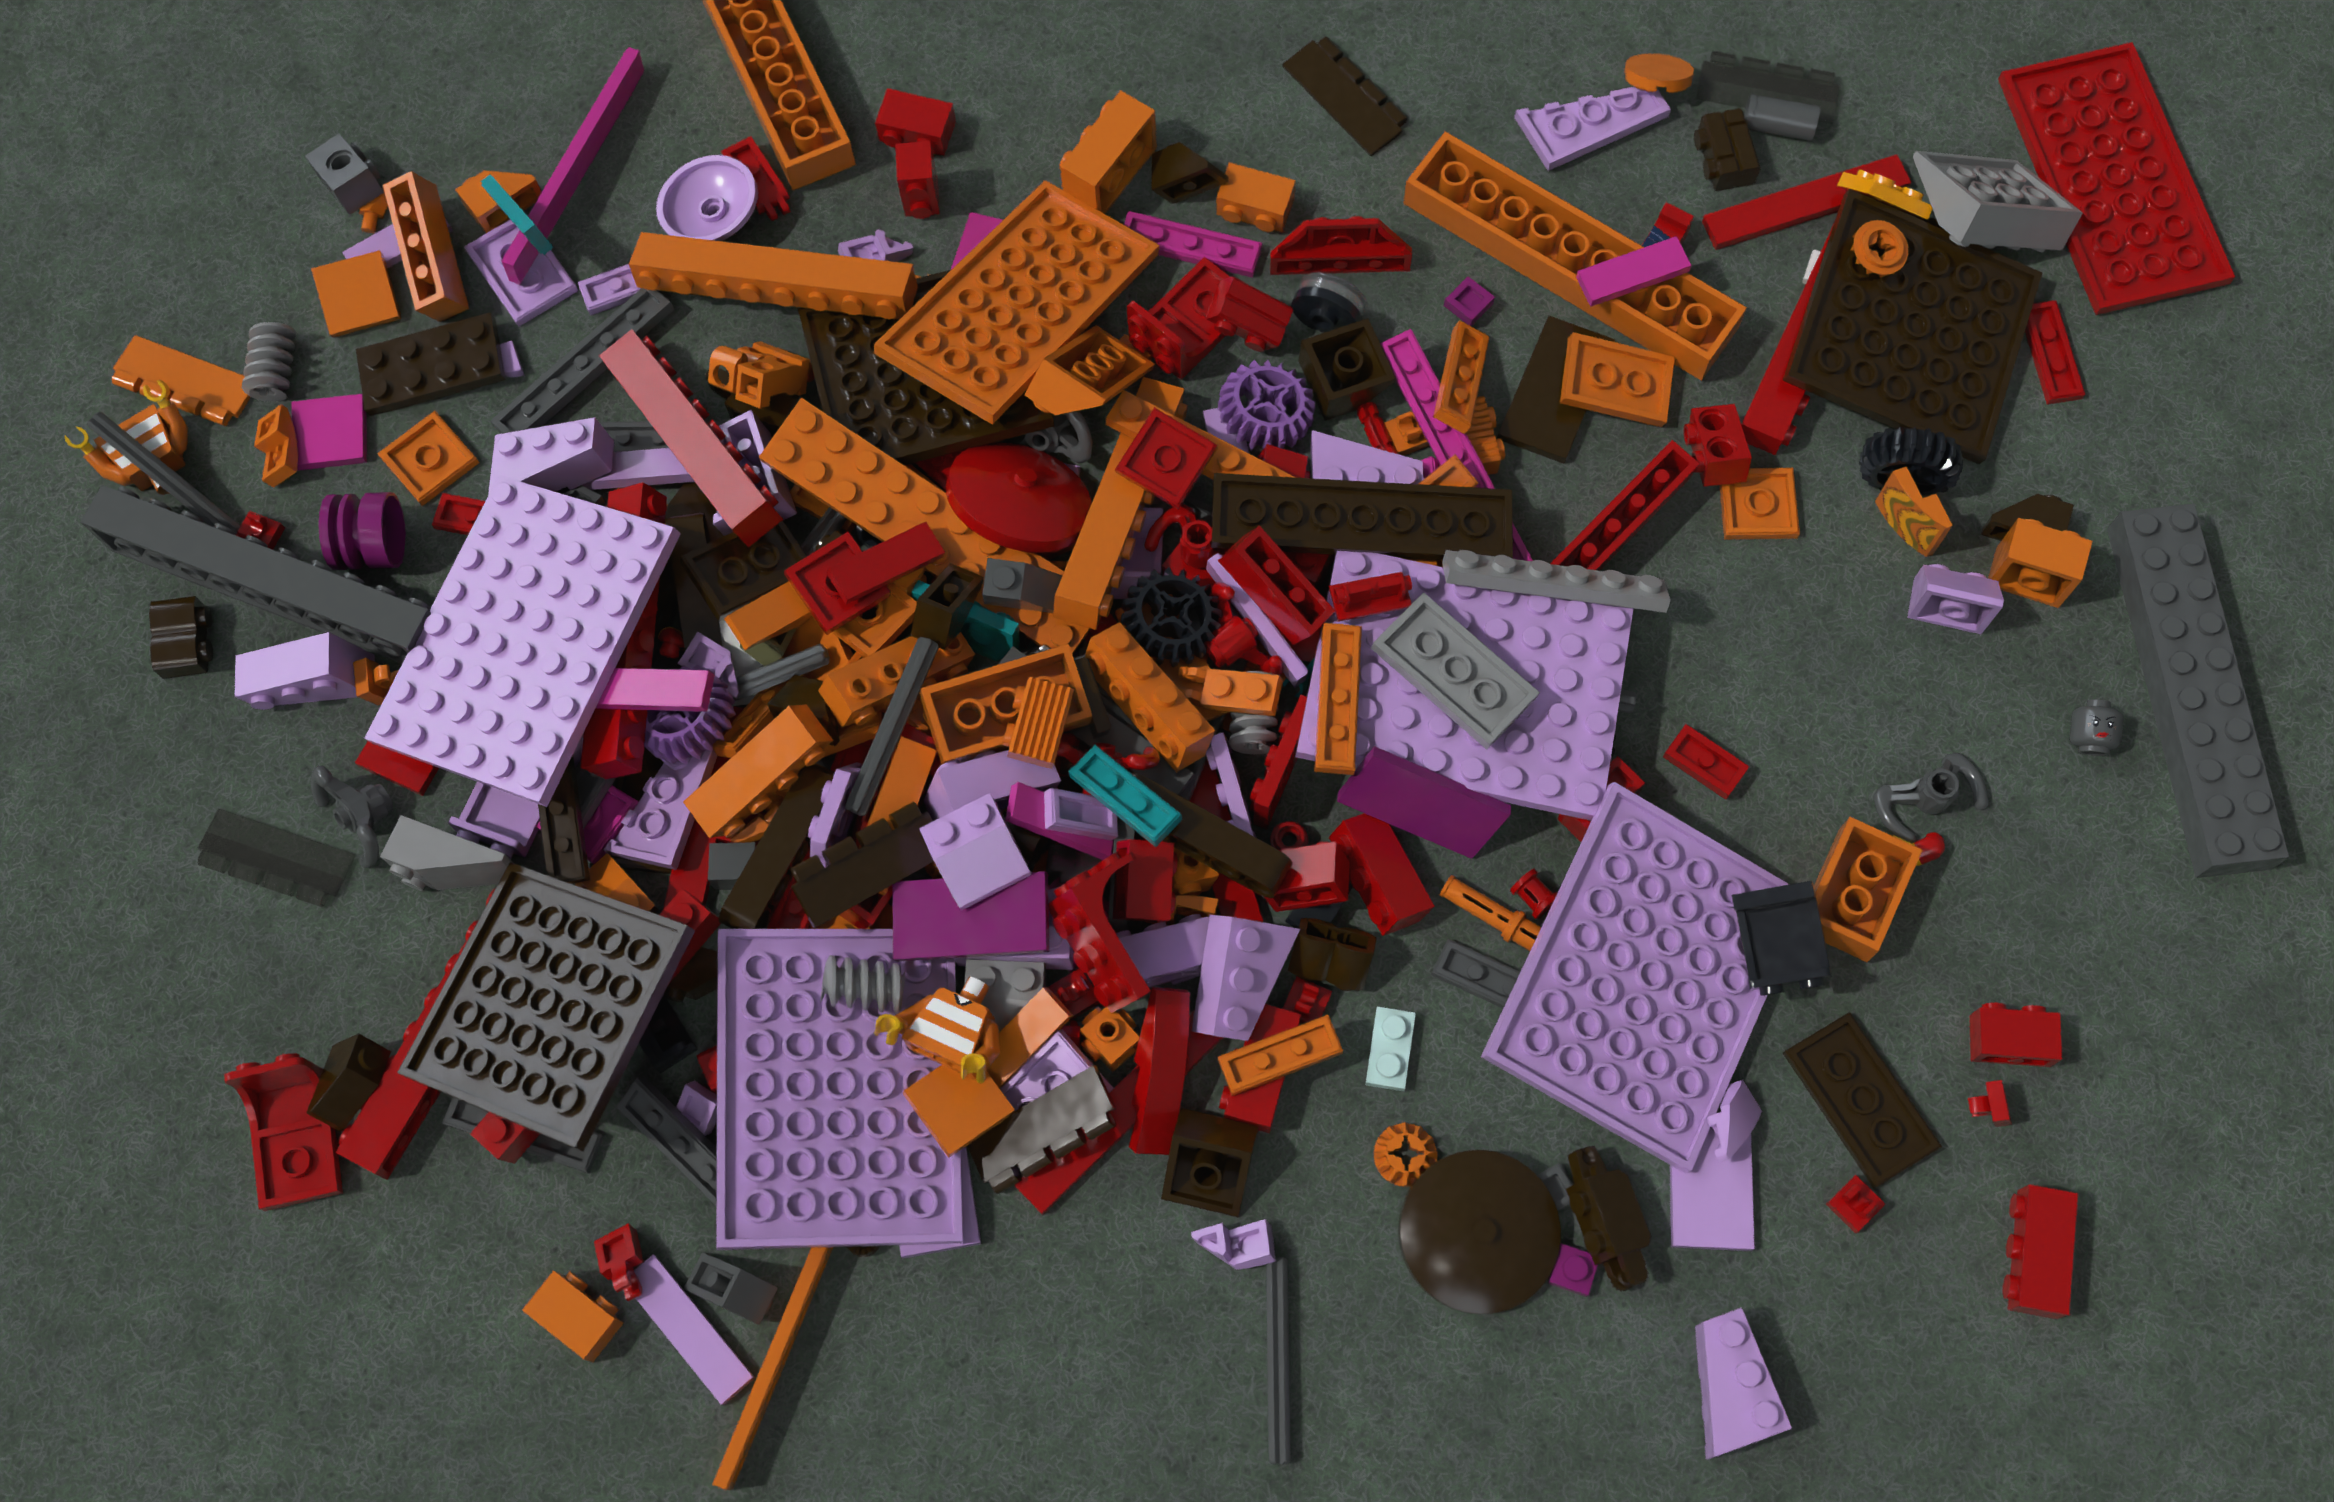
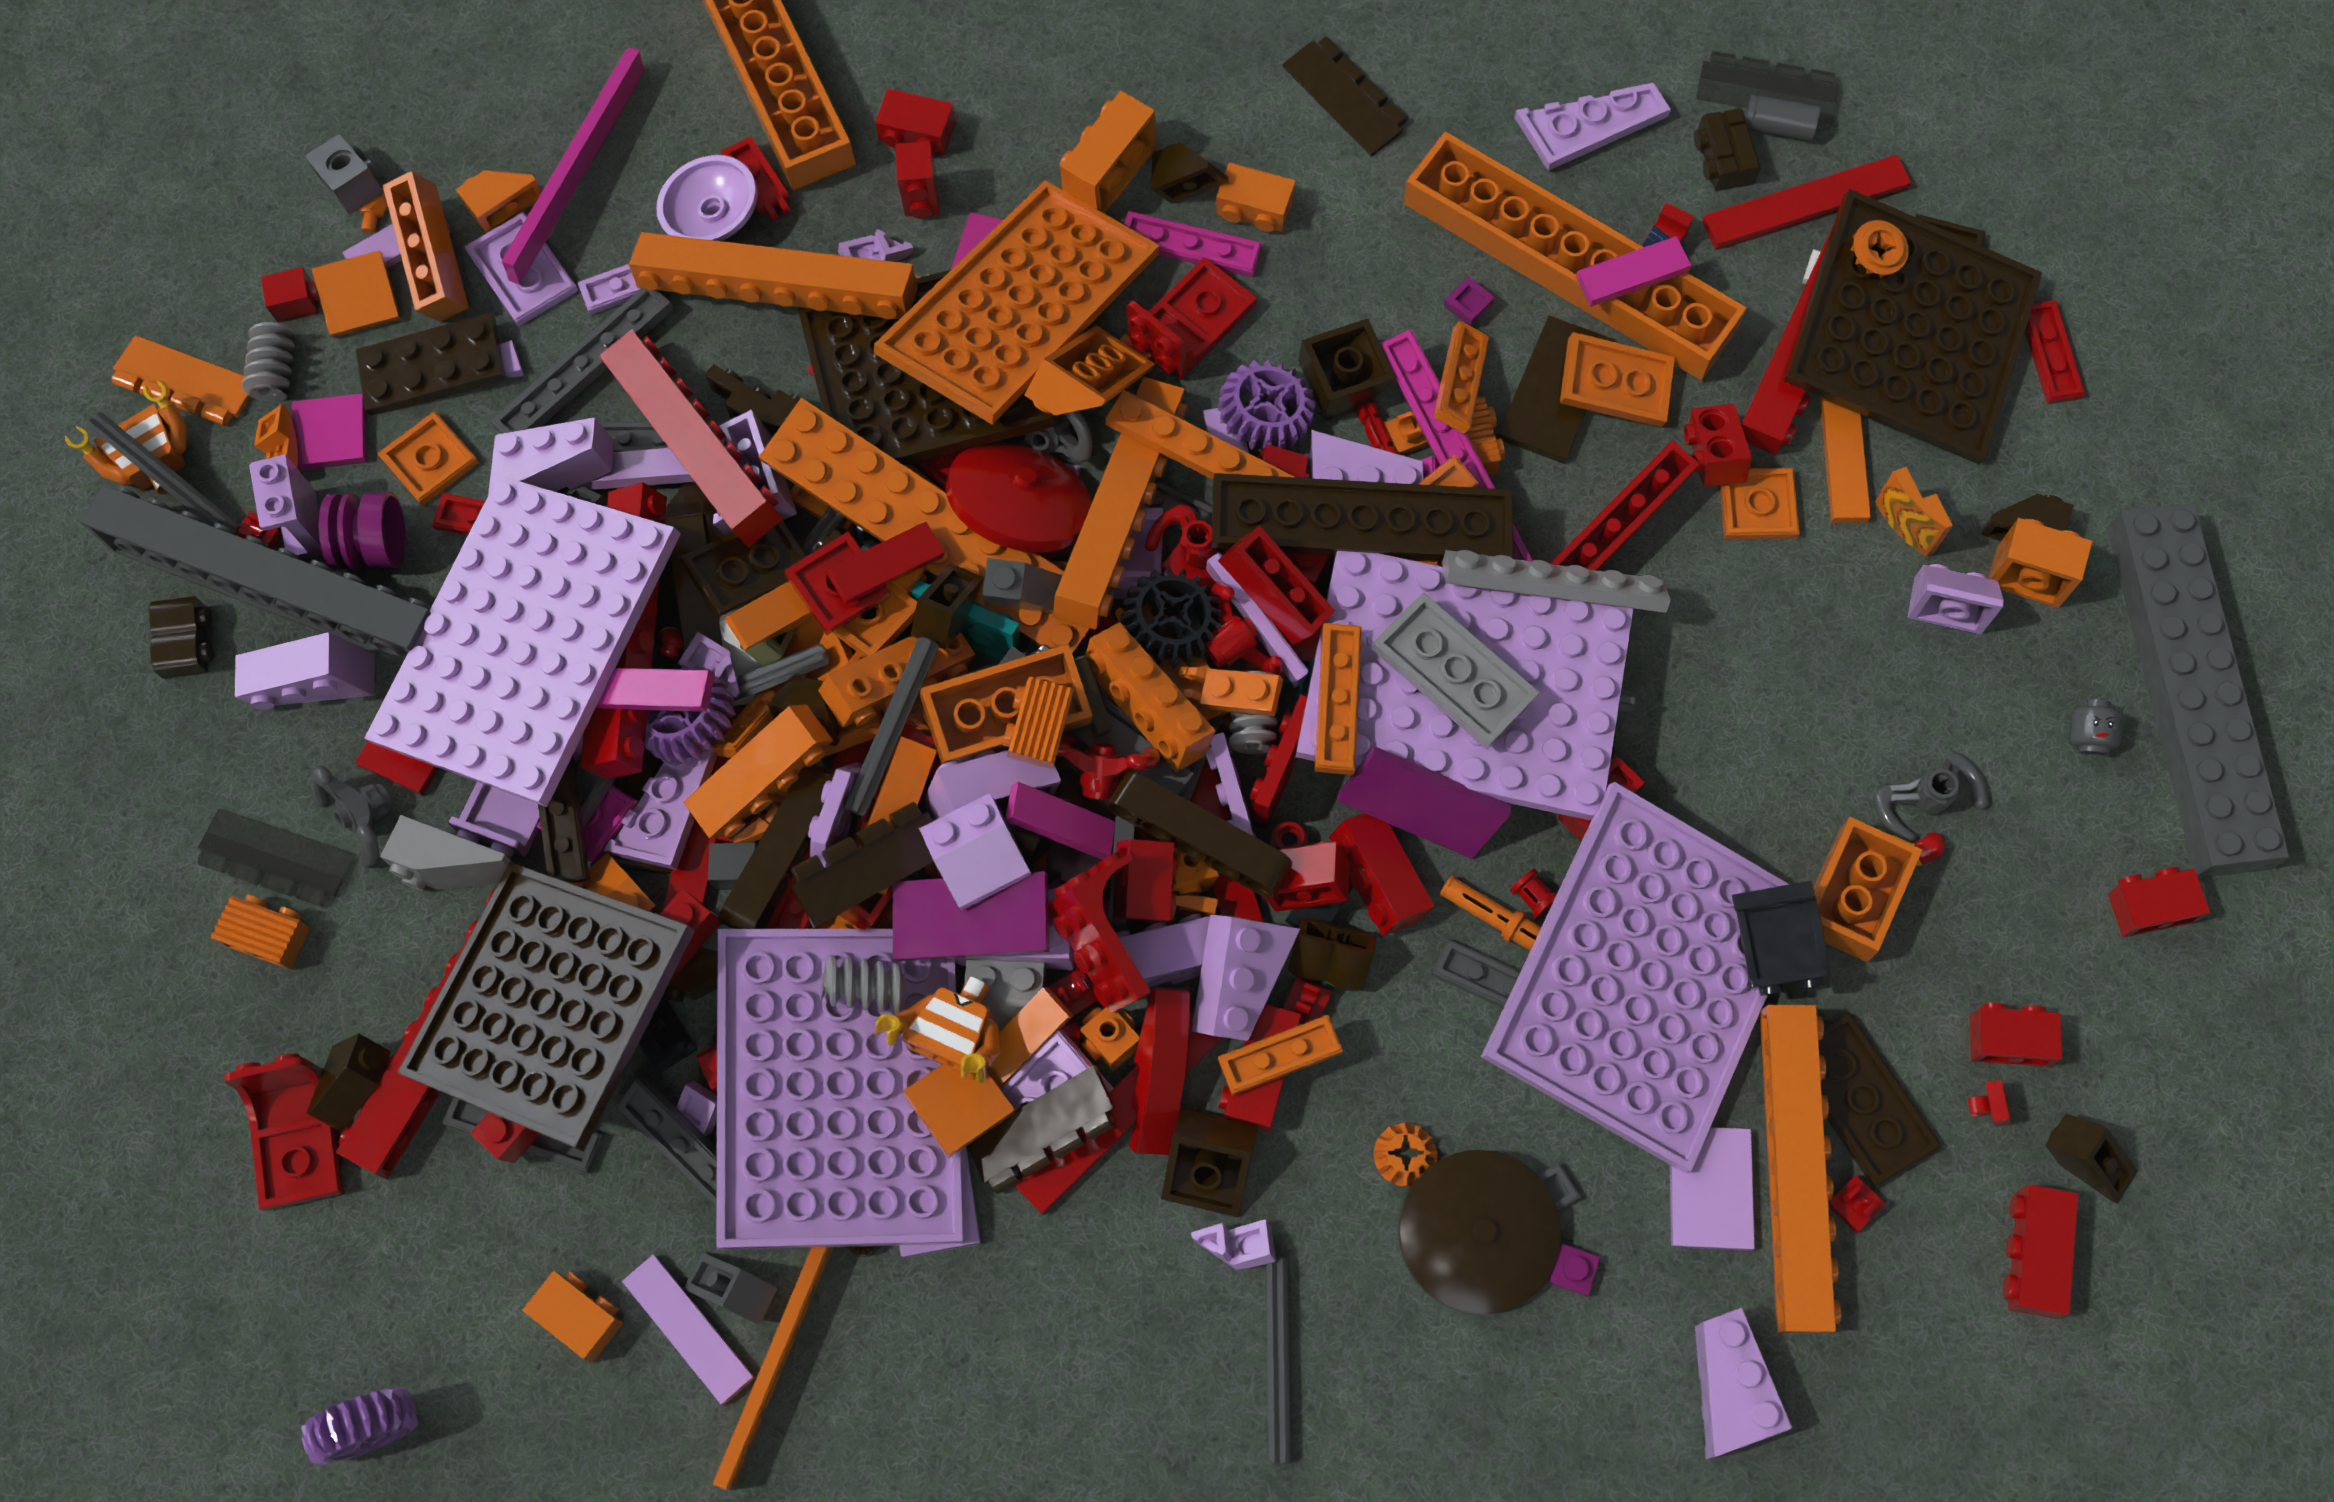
(260, 931): none -> orange brick
(287, 502): none -> lavender panel
(290, 294): none -> red brick
(359, 1425): none -> medium lavender gear
(372, 680): orange tile -> none
(516, 215): teal tile -> none
(617, 1256): red plate -> none
(760, 372): orange hips -> none
(1079, 815): lavender tile -> none
(1125, 795): teal tile -> none
(1166, 458): red plate -> none
(1249, 314): red brick -> none
(1328, 302): black piece -> none
(1341, 247): red wedge -> none
(1371, 596): red hinge -> none
(1390, 1049): light aqua plate -> none
(1609, 1218): dark brown hinge -> none
(1658, 70): orange tile -> none
(1705, 761): red plate -> none
(1735, 1121): lavender slope -> none
(1798, 1170): none -> orange brick
(1844, 463): none -> orange tile
(1887, 192): light orange plate -> none
(1929, 457): black gear -> none
(1995, 202): light grey slope -> none
(2091, 1156): none -> dark brown slope
(2114, 157): red plate -> none
(2158, 901): none -> red brick

